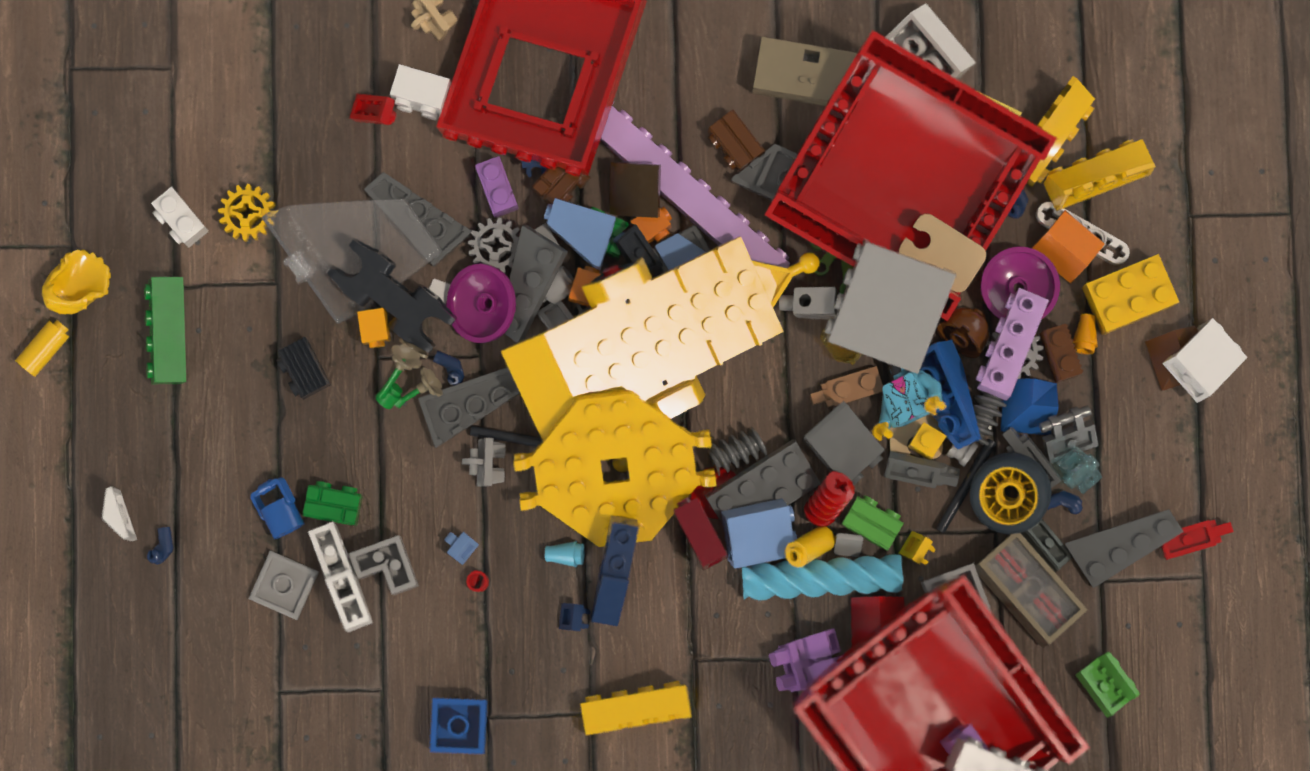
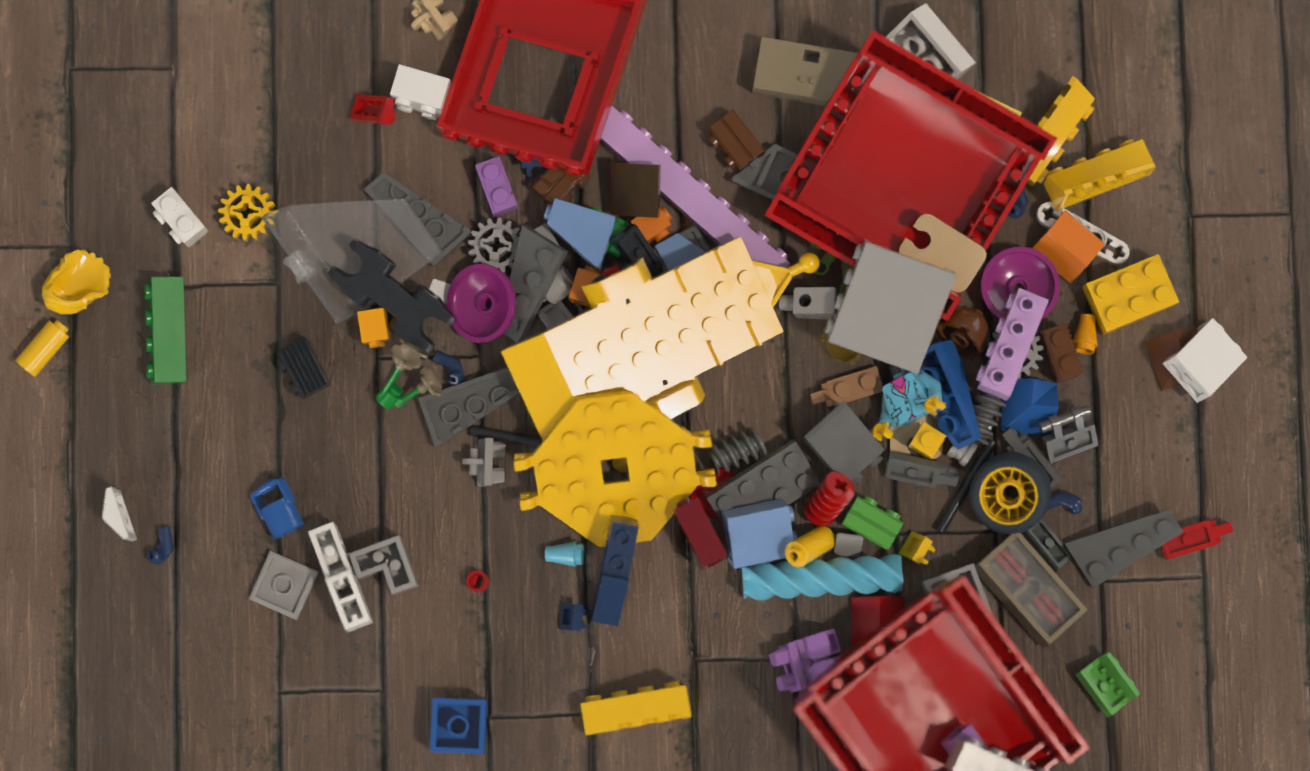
(333, 505): green brick -> none
(461, 547): medium blue tile -> none
(1079, 470): clear light blue brick -> none

